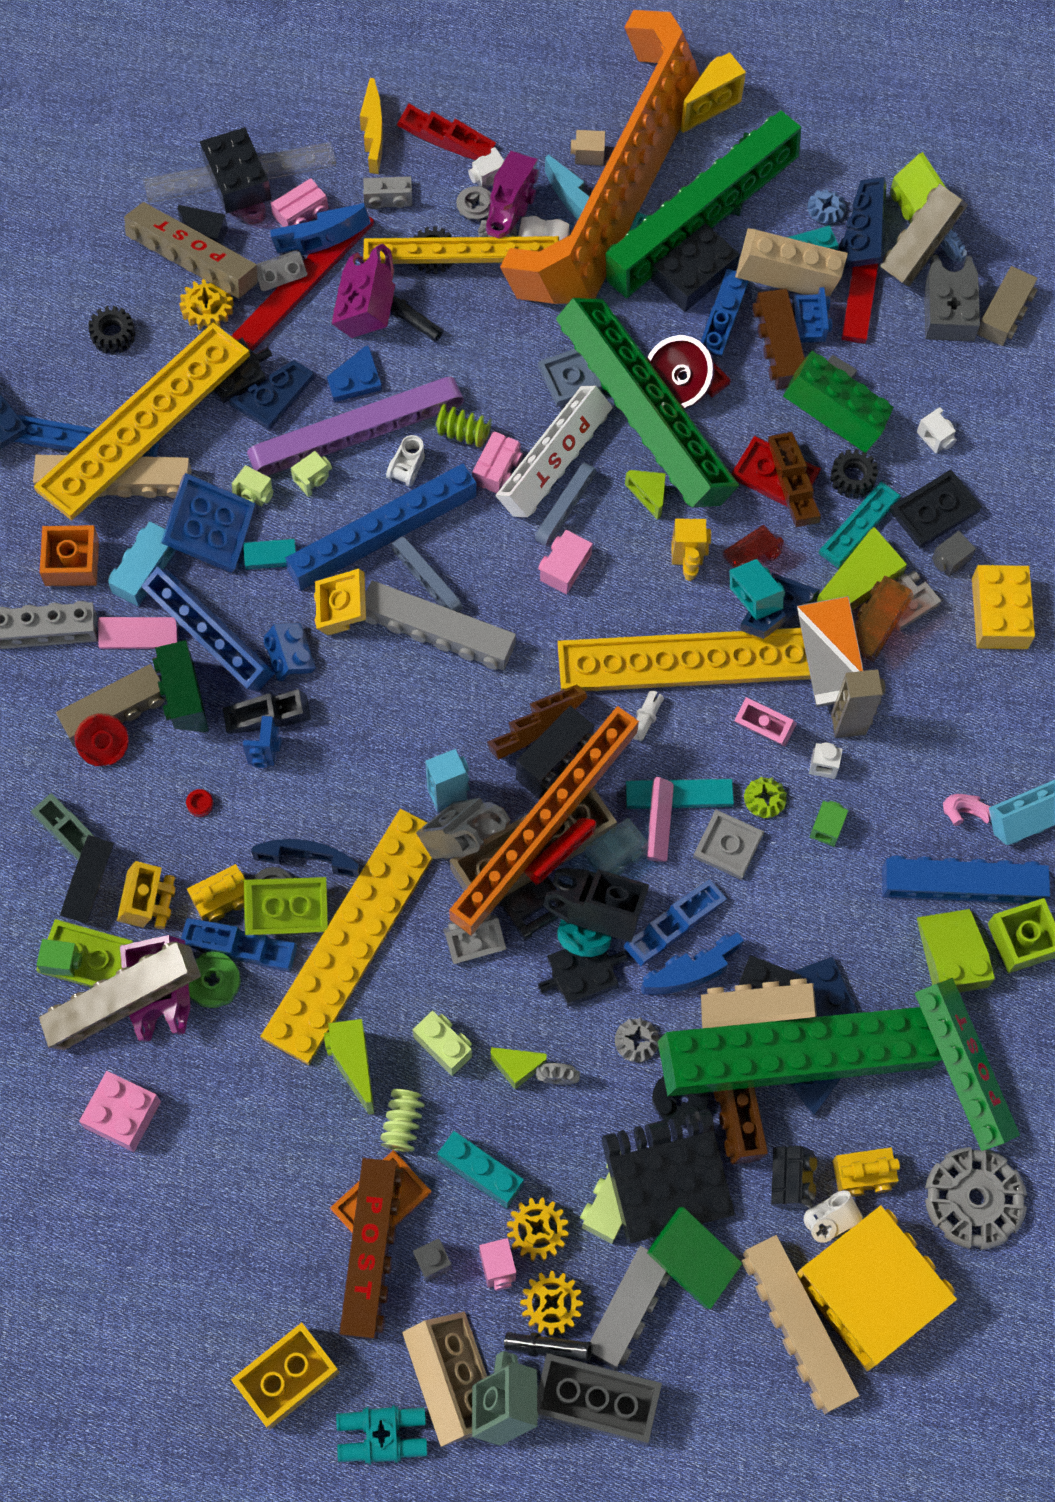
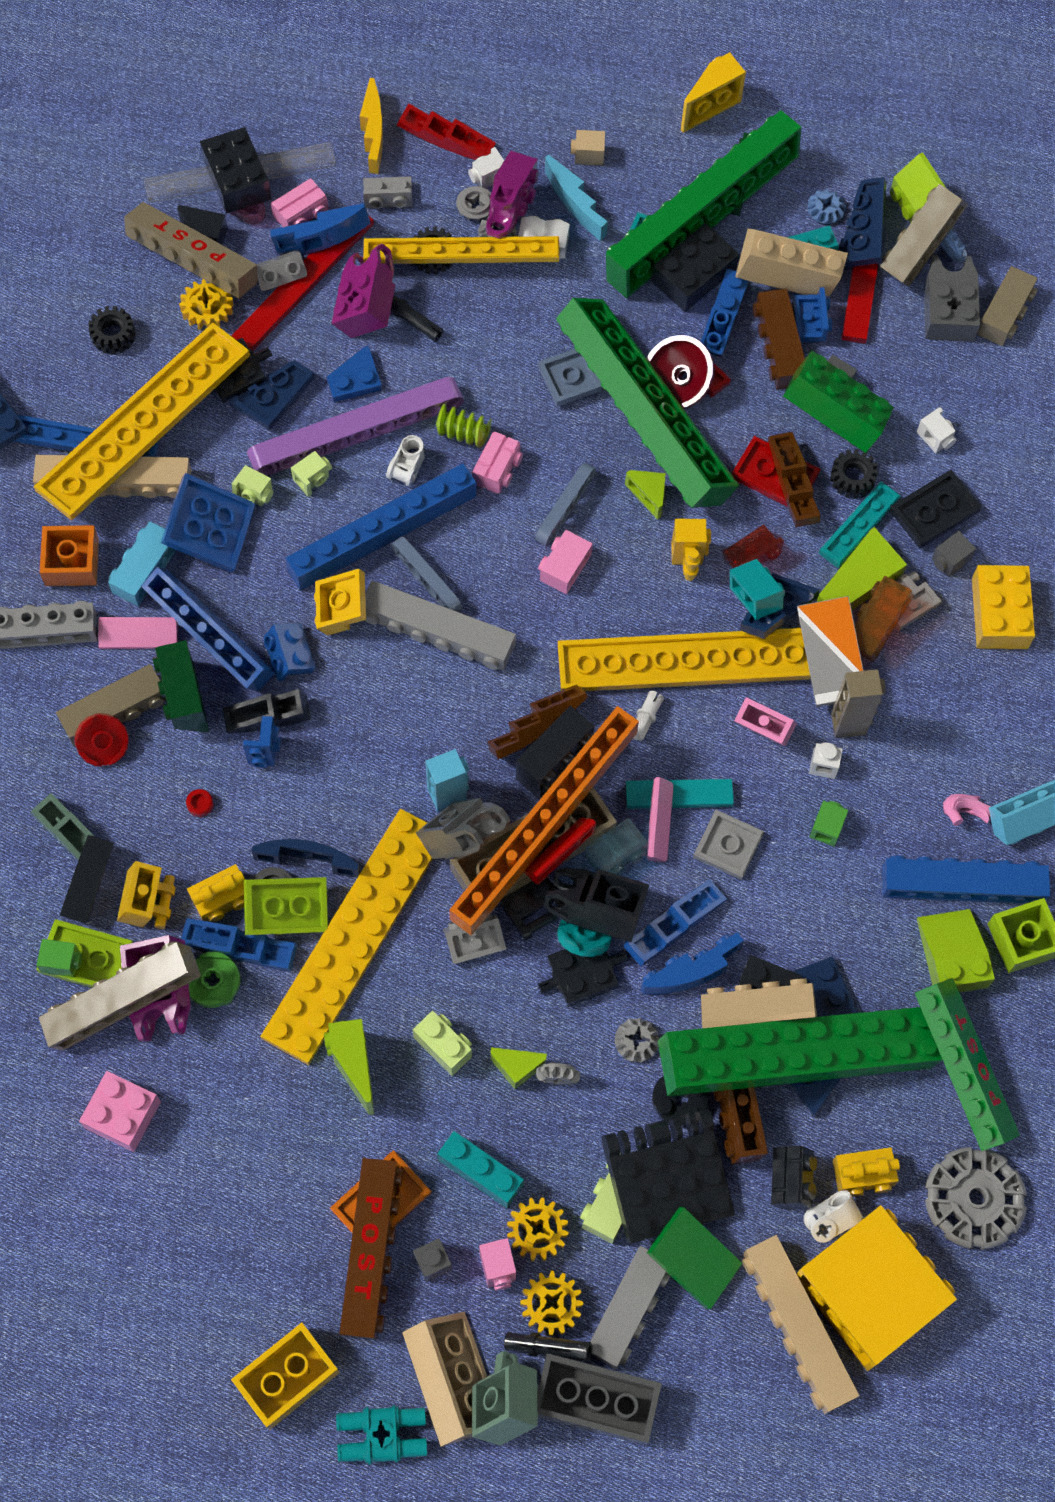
(268, 553): teal tile -> none
(401, 1120): yellowish green piece -> none
(554, 451): white brick -> none
(578, 262): orange arch -> none
(759, 806): lime gear -> none

